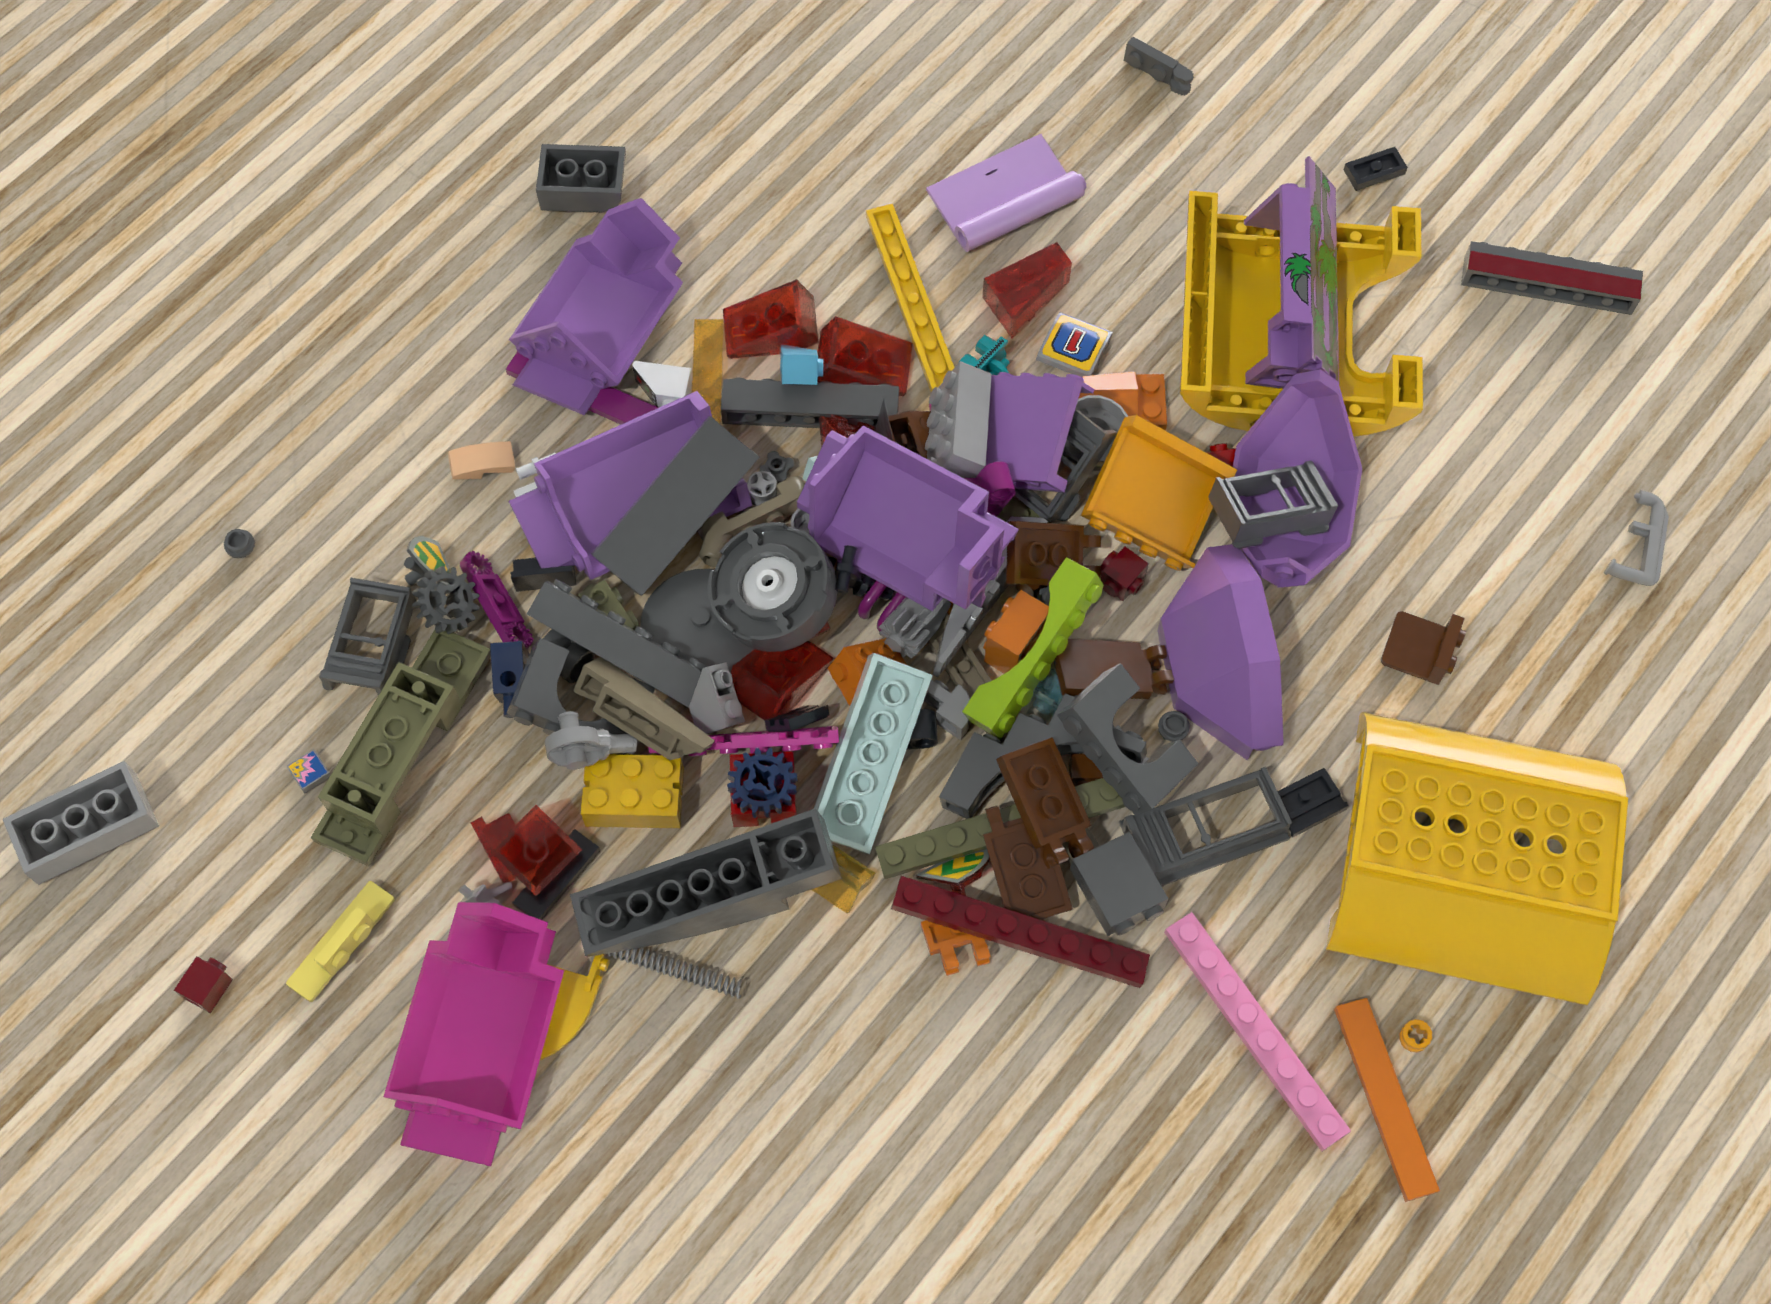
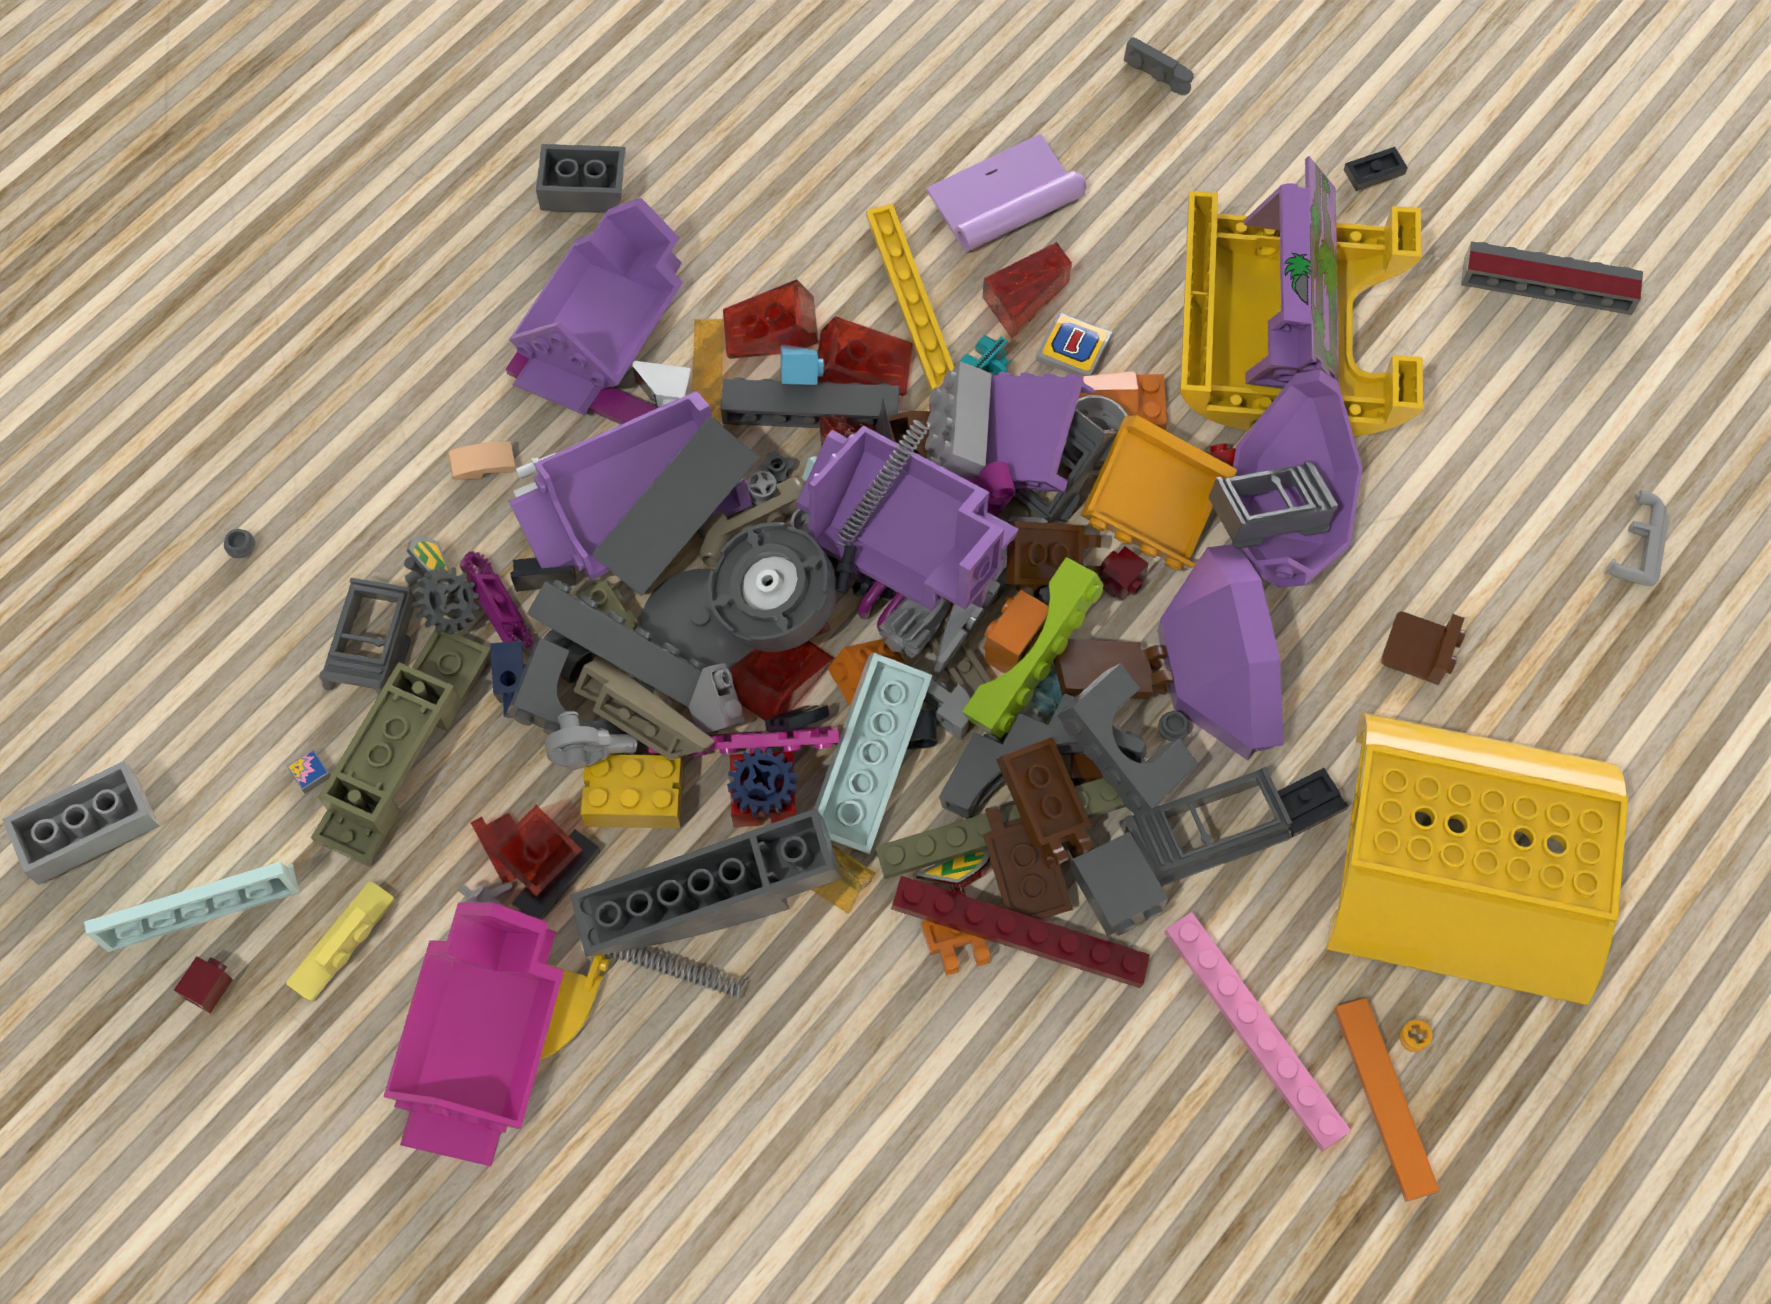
(193, 906): none -> light aqua arch
(868, 498): none -> light grey piece

